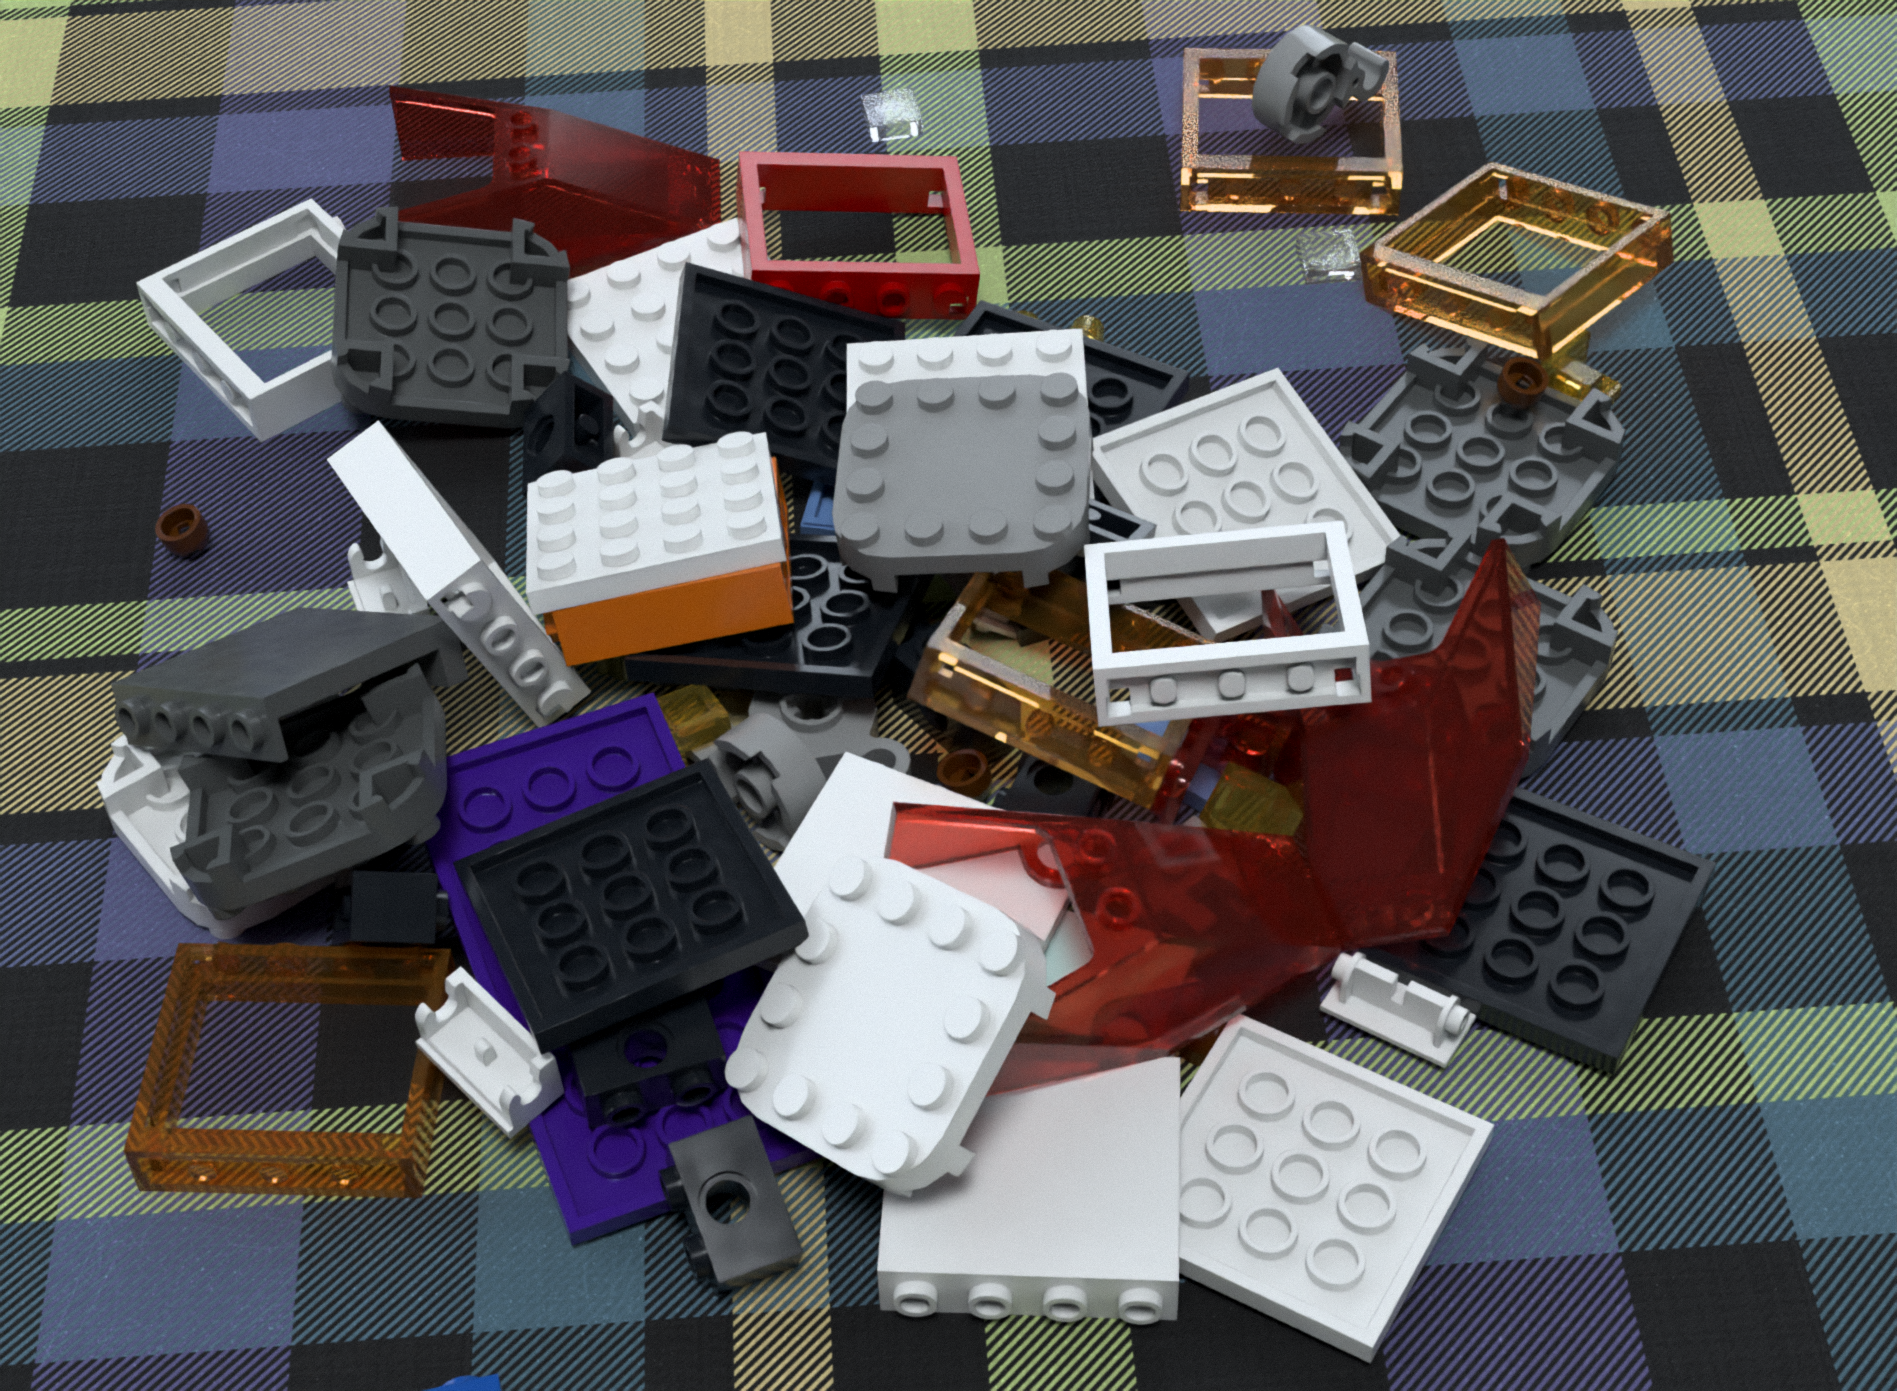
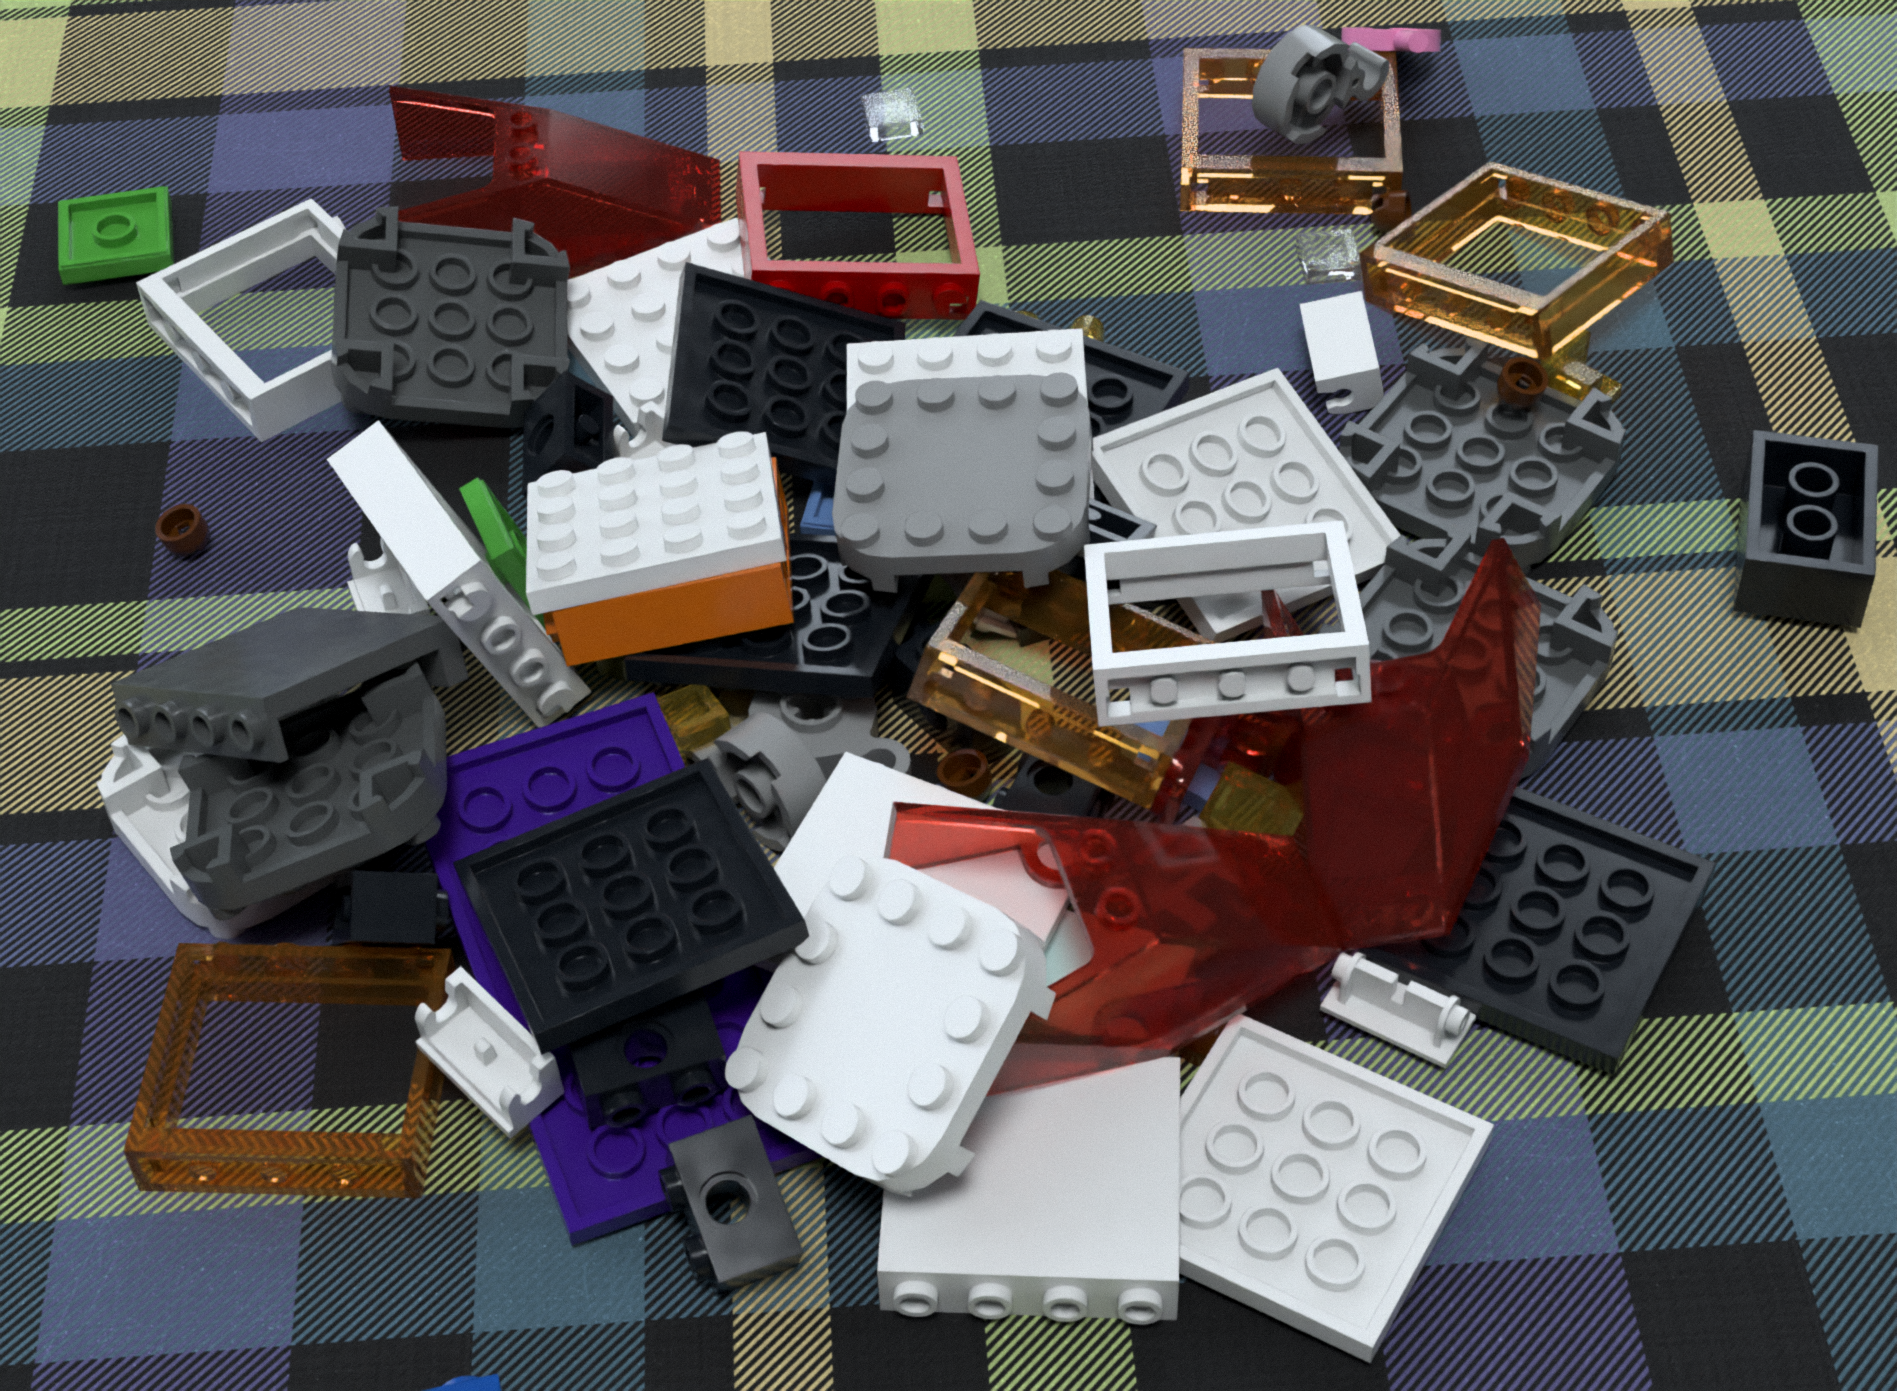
(115, 235): none -> bright green plate
(501, 537): none -> bright green plate
(1343, 352): none -> white hinge
(1391, 210): none -> reddish brown hinge
(1393, 39): none -> bright pink piece
(1807, 528): none -> black brick

